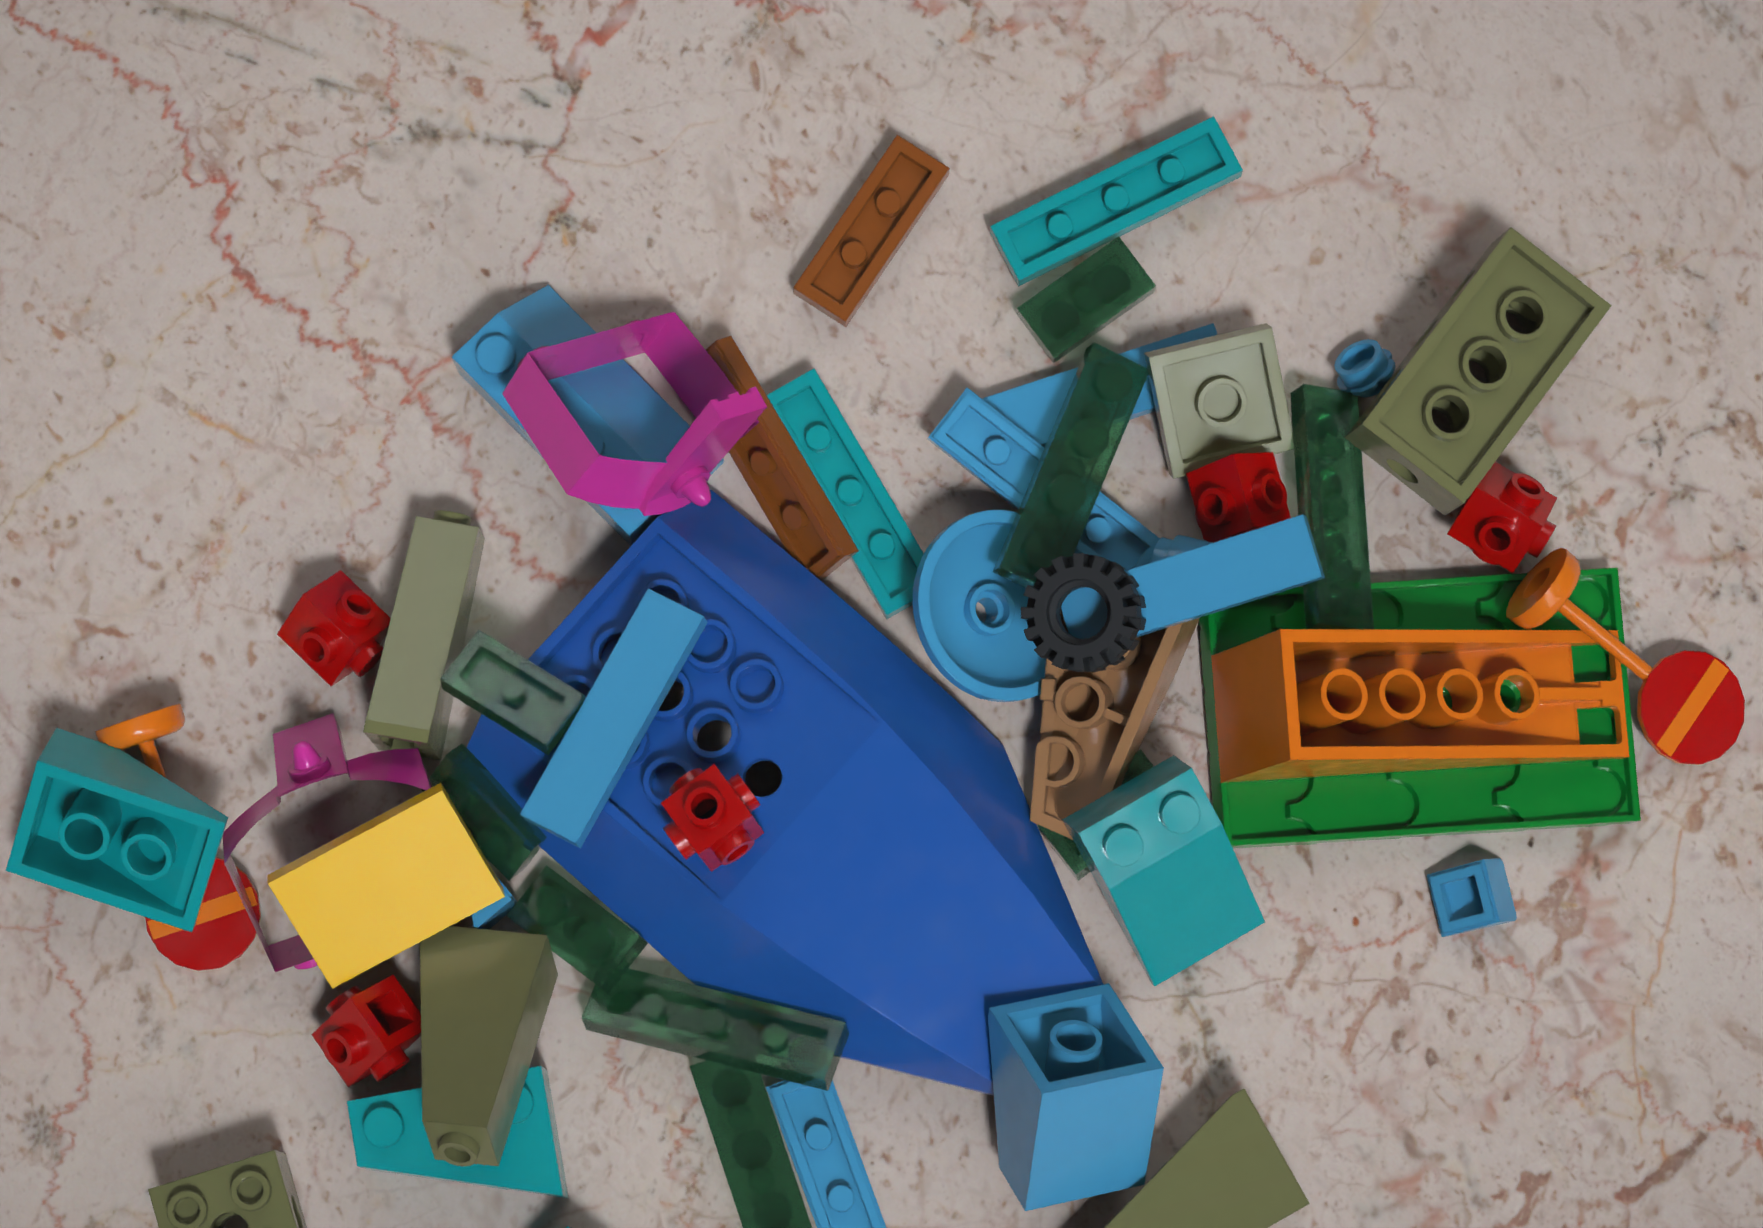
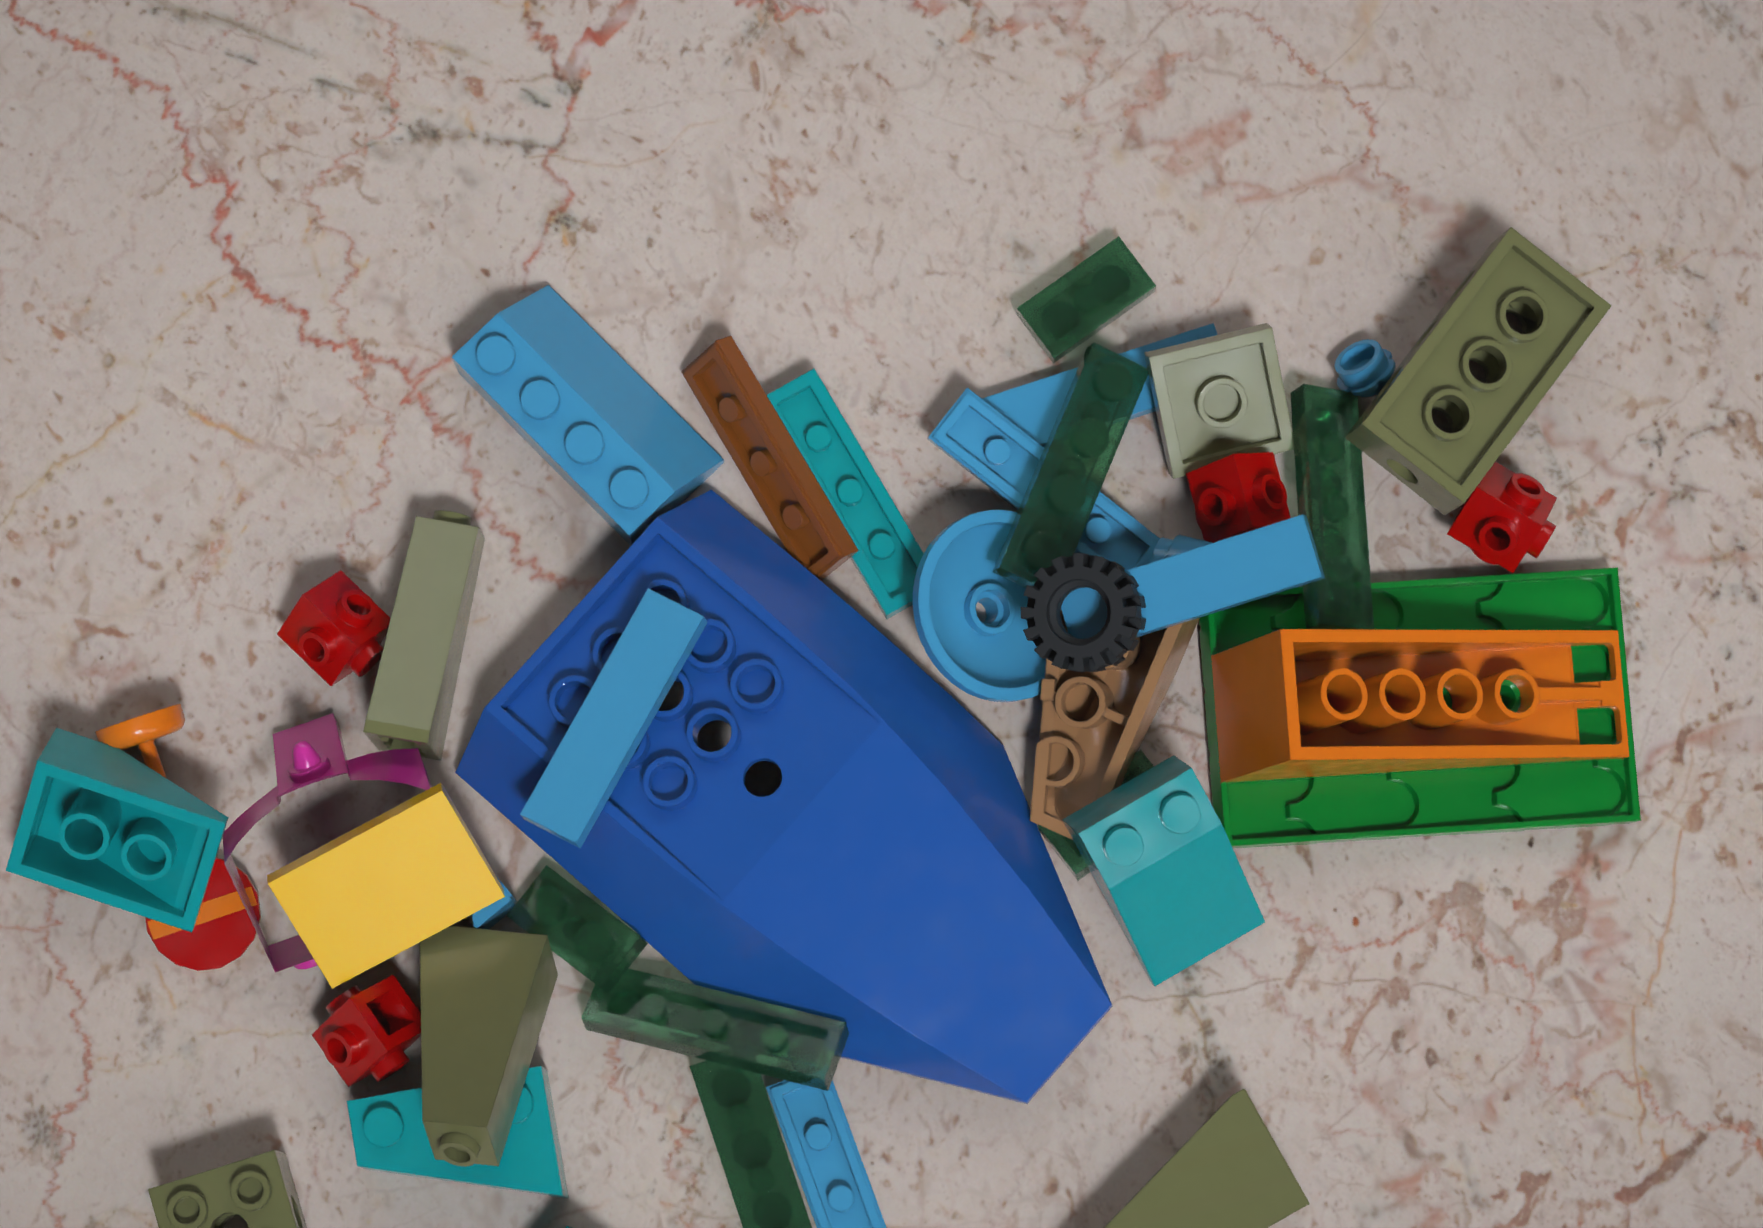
(488, 812): clear green plate -> none
(512, 692): clear green plate -> none
(652, 487): dark pink piece -> none
(726, 833): red brick -> none
(871, 231): dark orange plate -> none
(1072, 1096): dark azure slope -> none
(1116, 201): teal plate -> none
(1472, 897): dark azure slope -> none
(1687, 700): piece -> none

